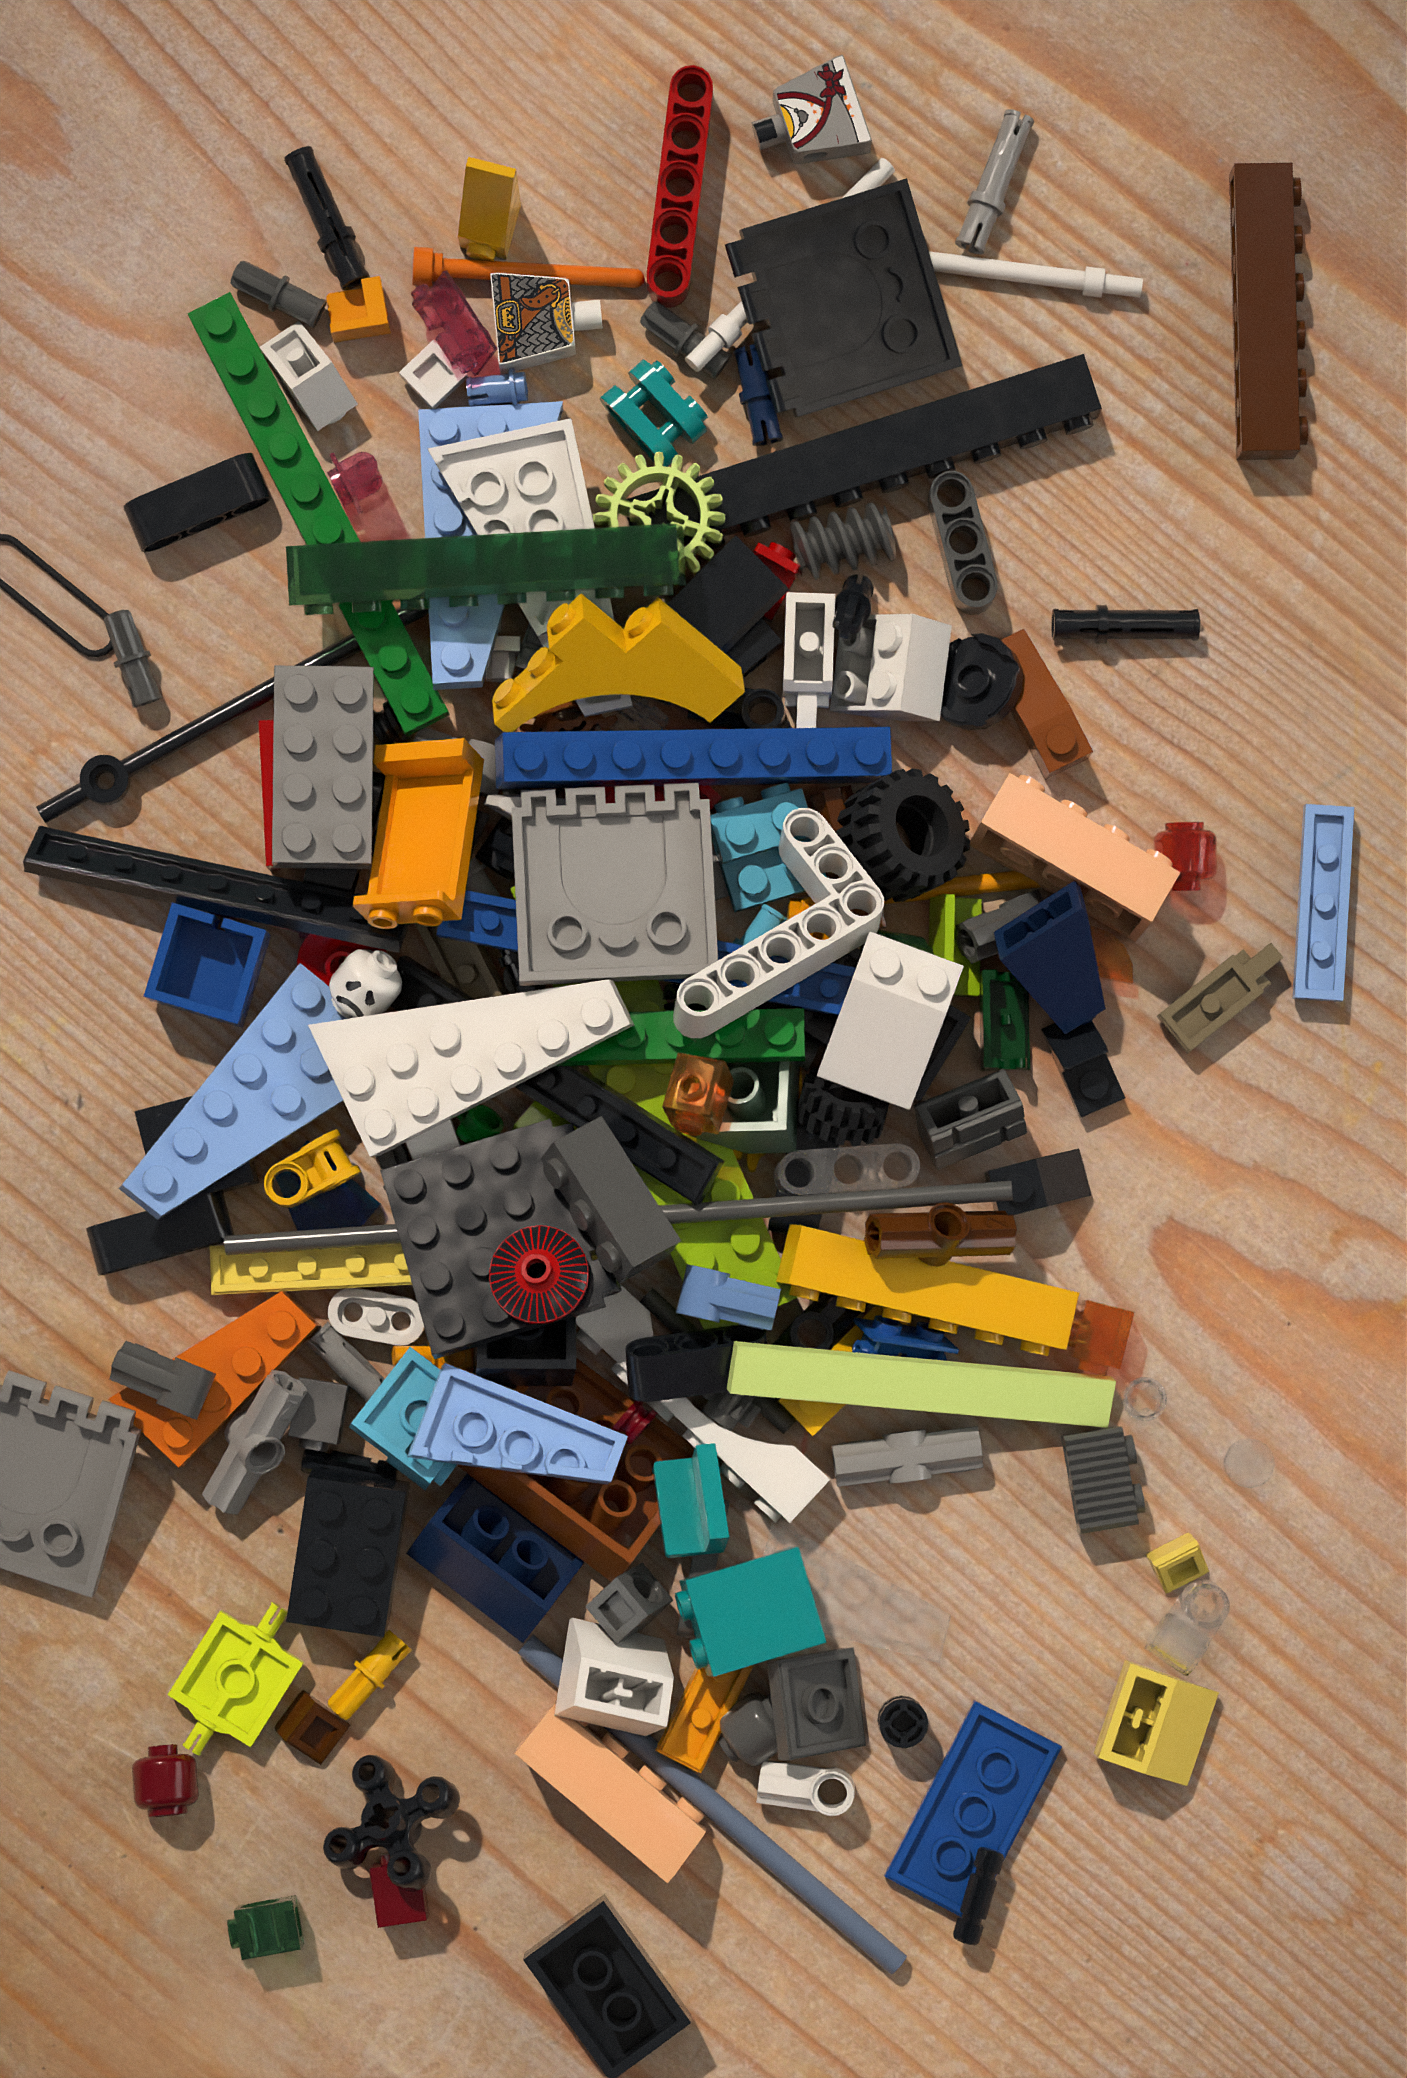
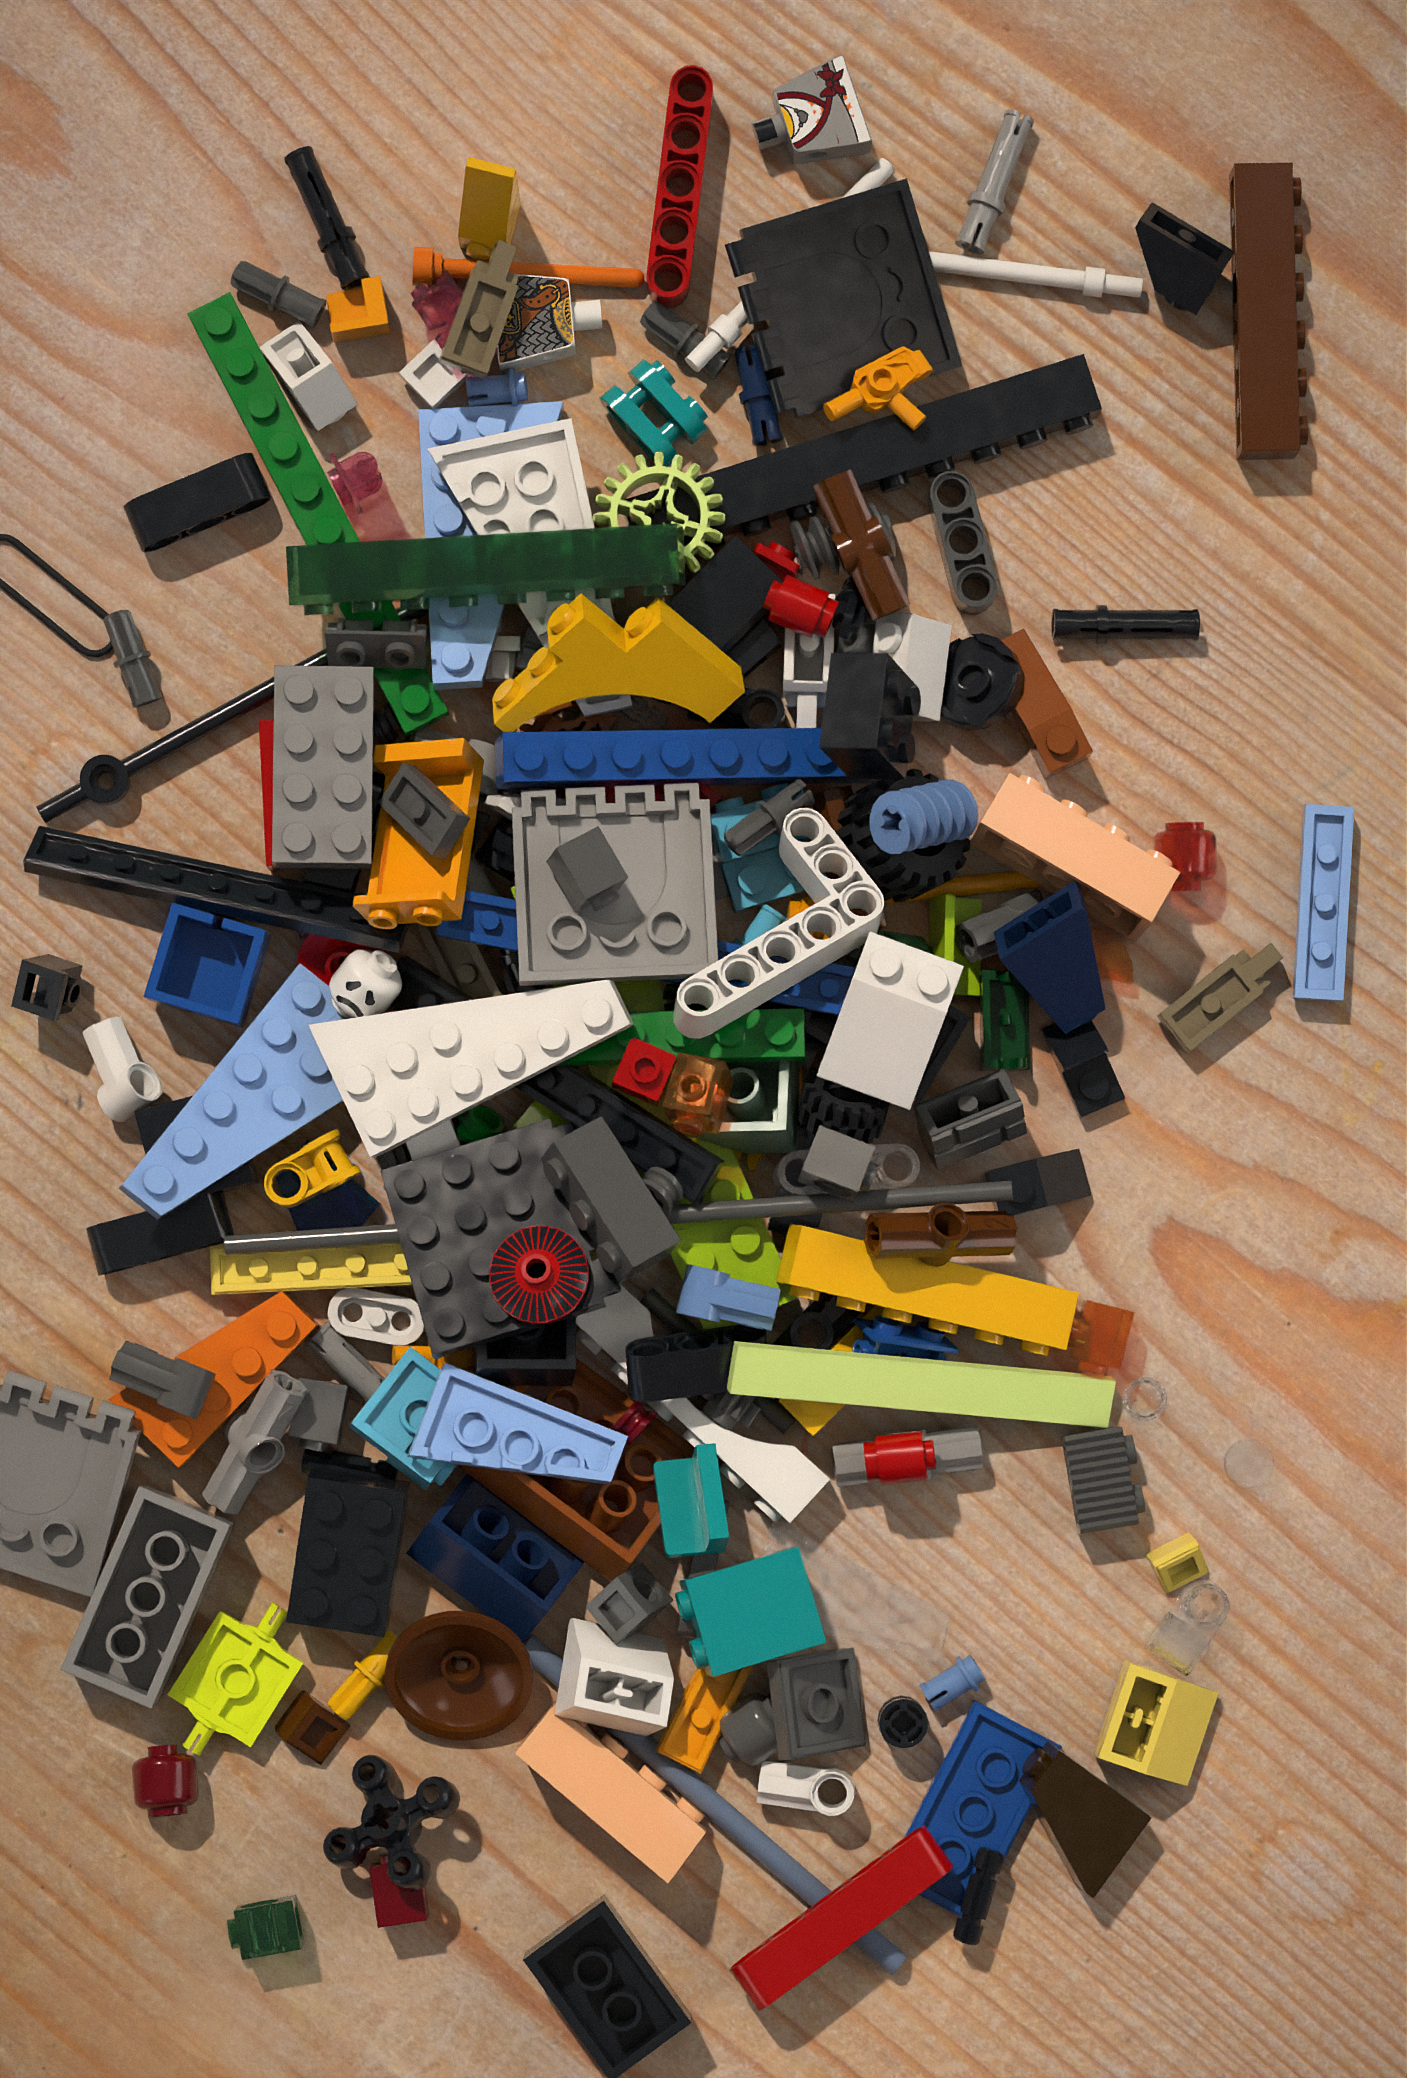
(56, 990): none -> black brick
(126, 1081): none -> white piece
(147, 1596): none -> light grey brick
(358, 645): none -> dark grey hinge
(424, 811): none -> dark grey plate
(457, 1695): none -> reddish brown dish
(482, 313): none -> dark tan hinge
(588, 870): none -> dark grey brick
(643, 1071): none -> red bracket
(663, 1187): none -> dark grey bush
(767, 818): none -> dark grey axle
(800, 607): none -> red brick
(838, 1164): none -> brick
(841, 1917): none -> red beam
(861, 545): none -> reddish brown piece
(869, 716): none -> black brick
(882, 385): none -> light orange piece
(899, 1458): none -> red brick
(923, 816): none -> medium blue piece
(953, 1682): none -> medium blue pin
(1081, 1815): none -> dark brown slope
(1180, 258): none -> black slope

